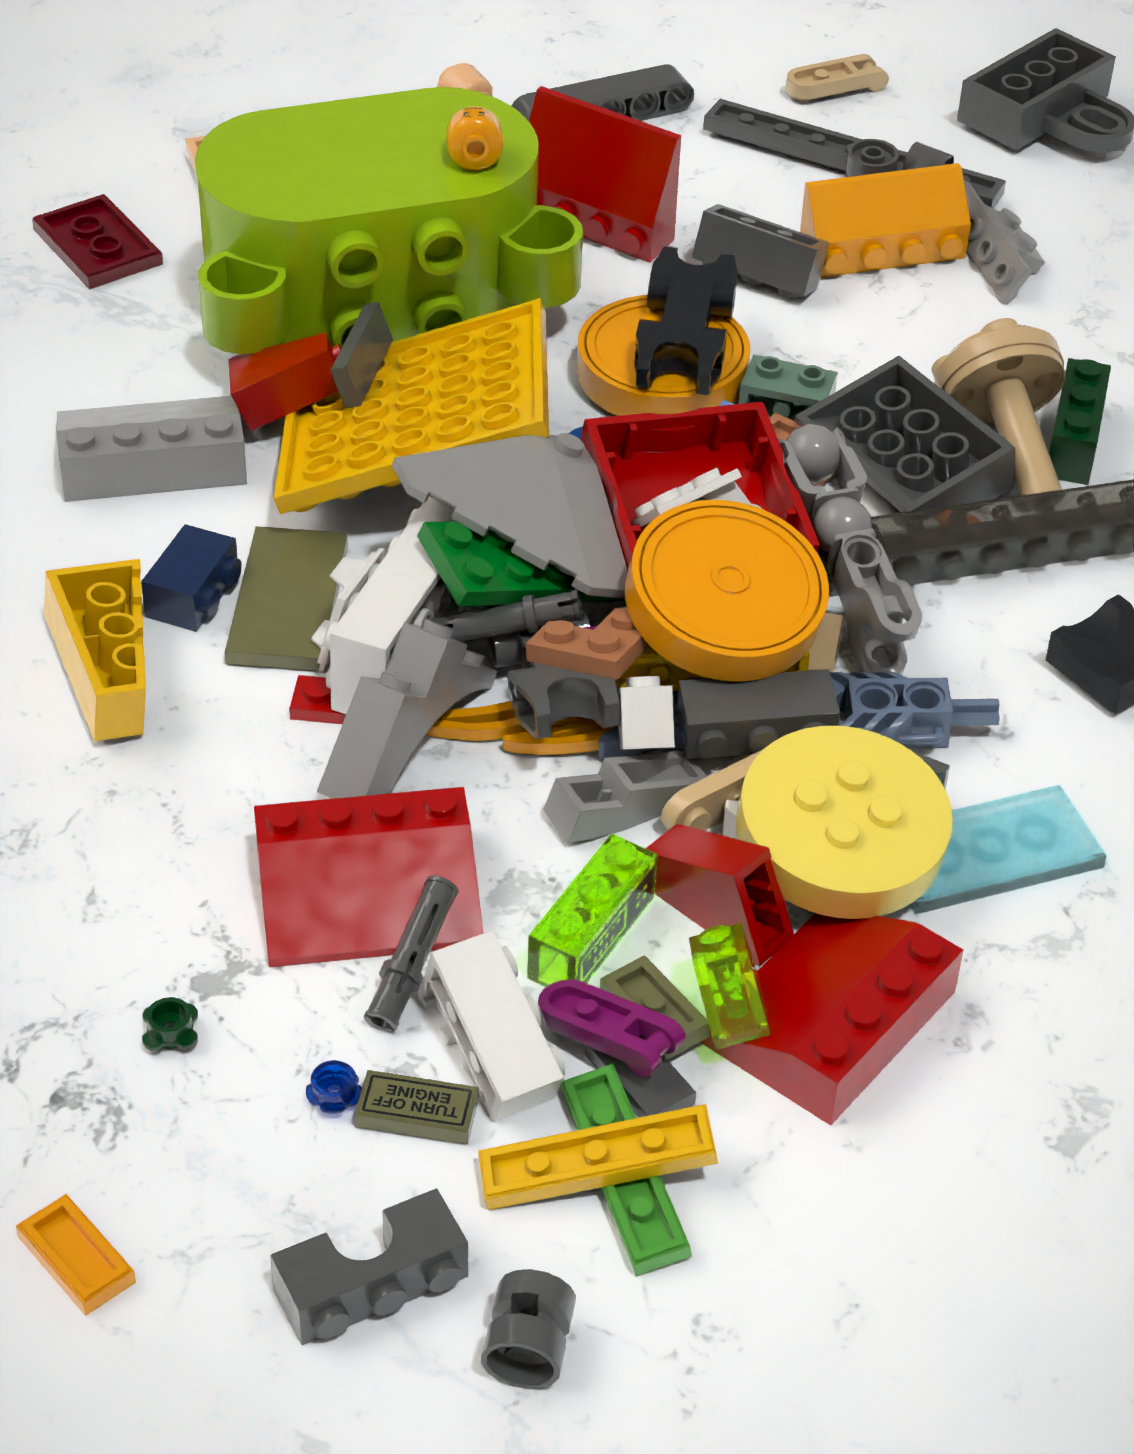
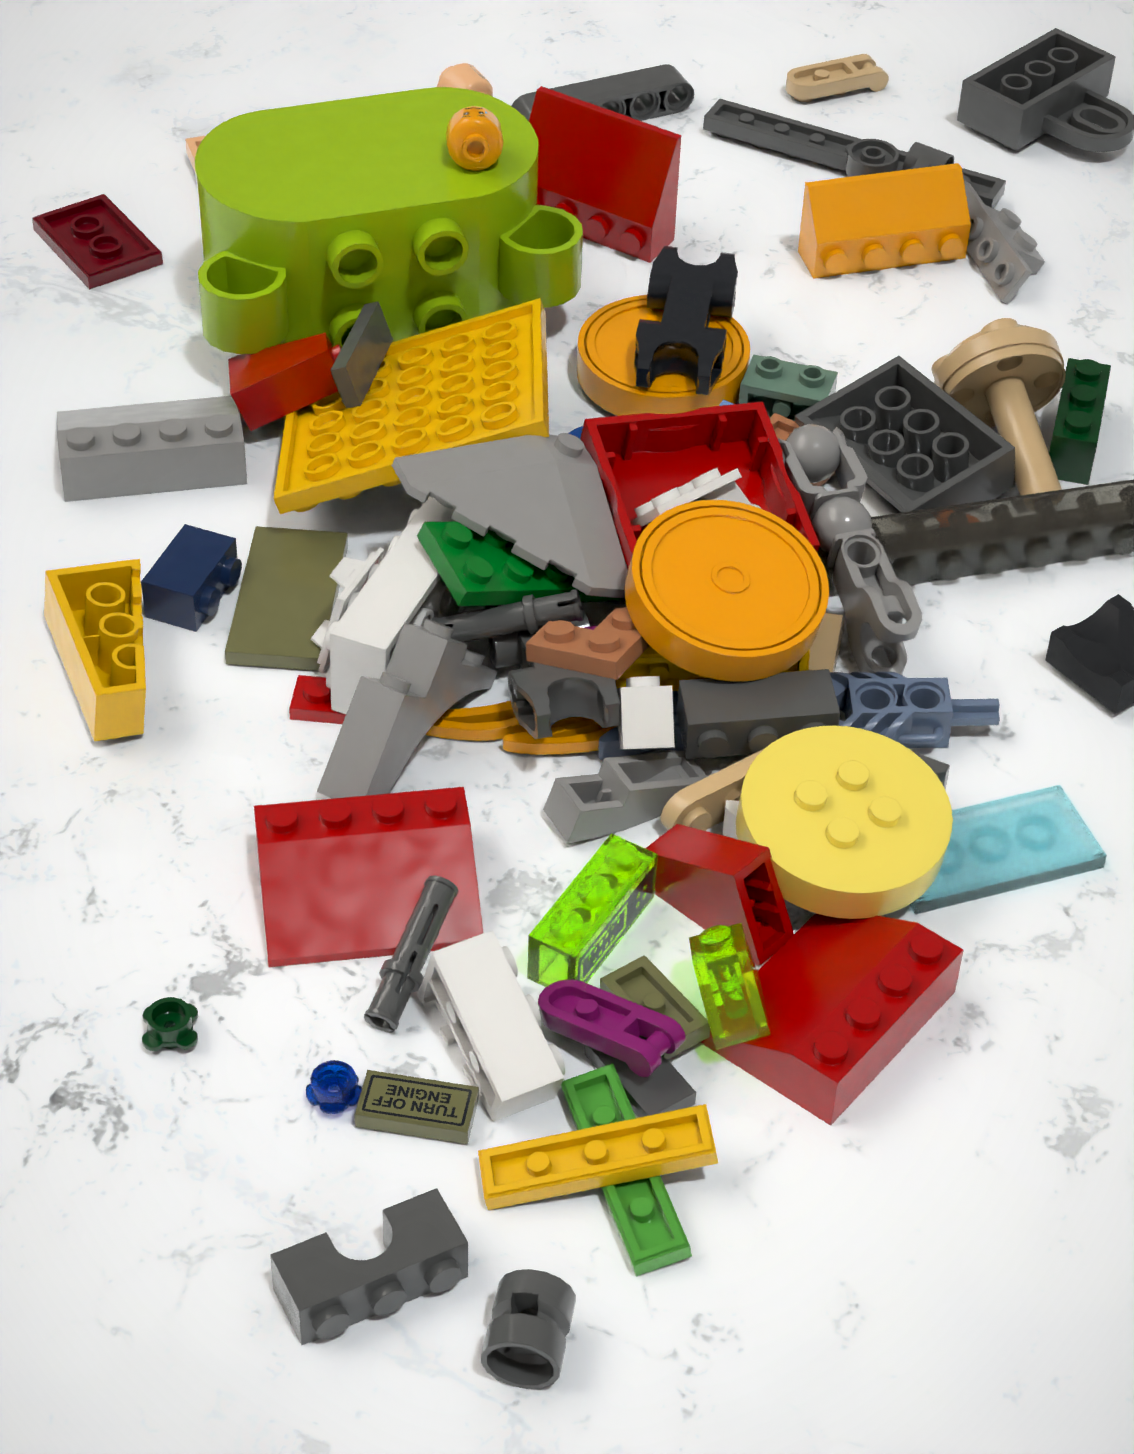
(76, 1254): light orange tile -> none
(762, 250): dark grey brick -> none

